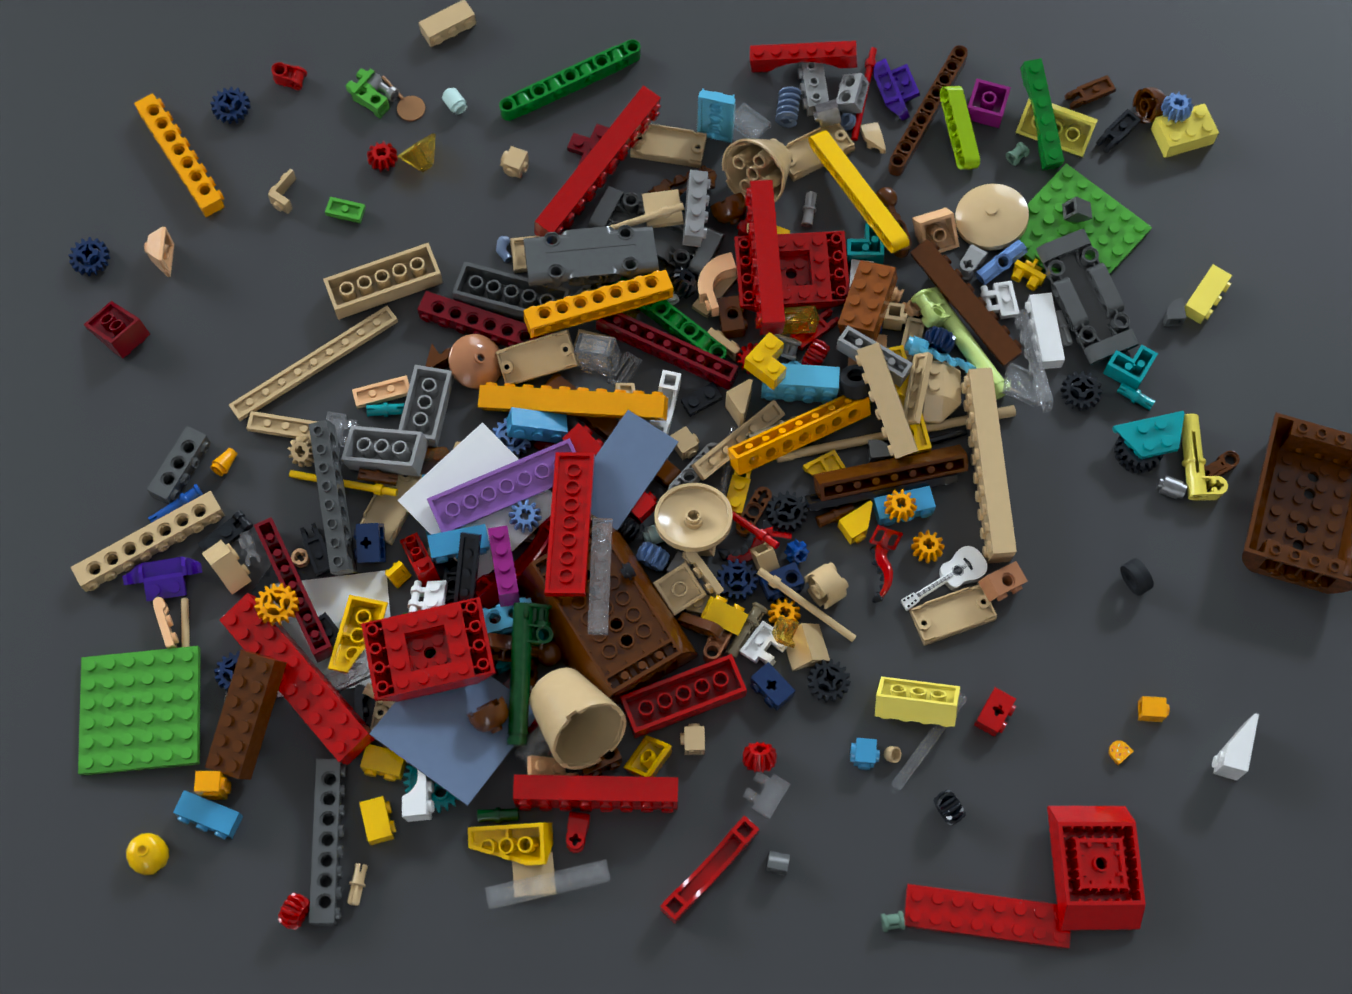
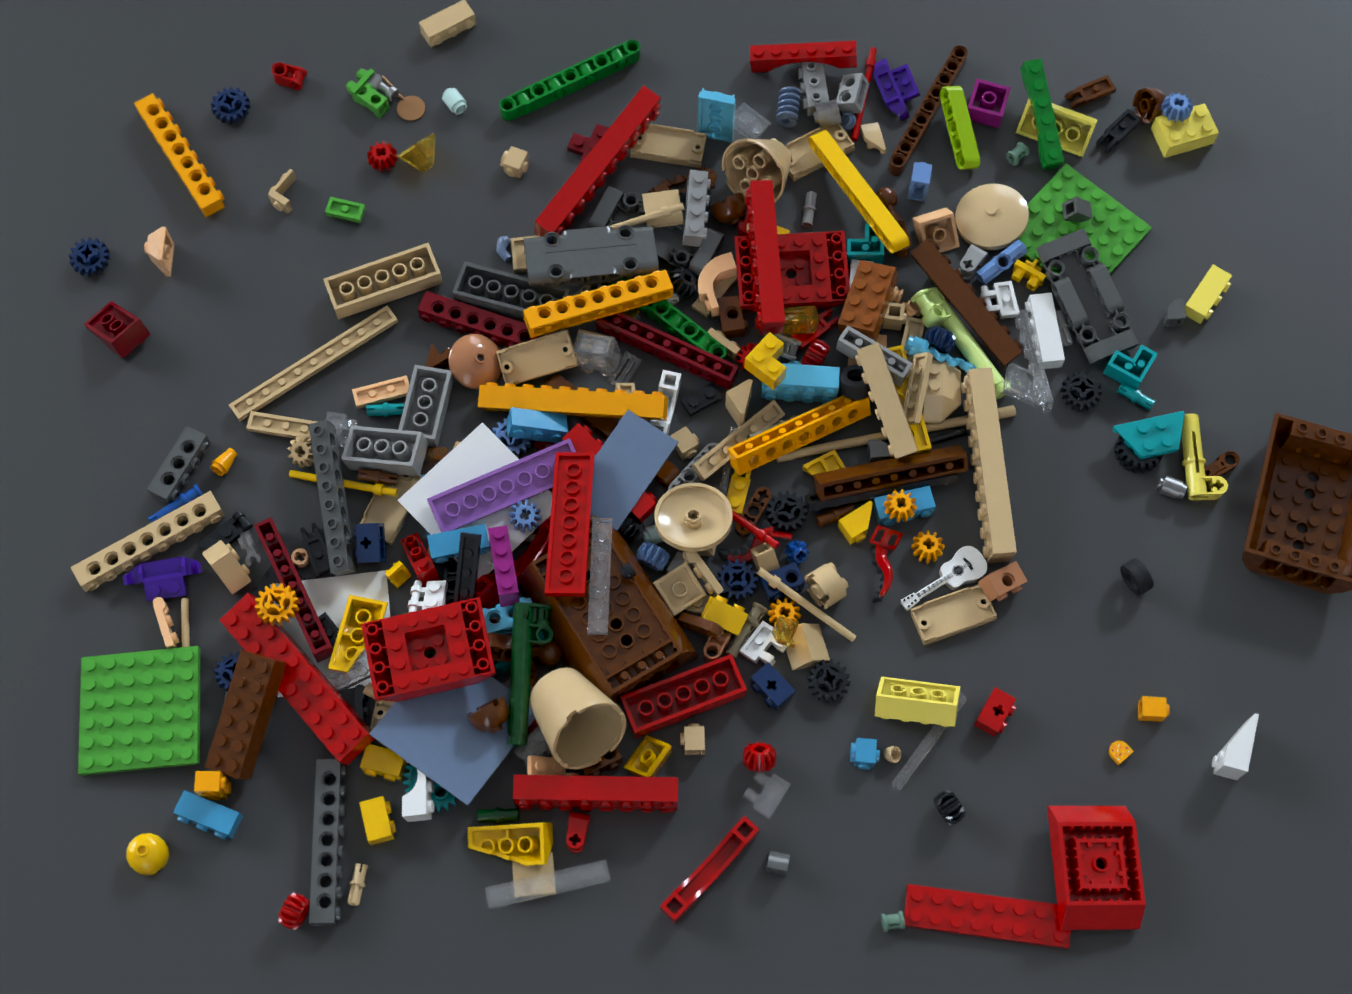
(919, 181): none -> medium blue brick

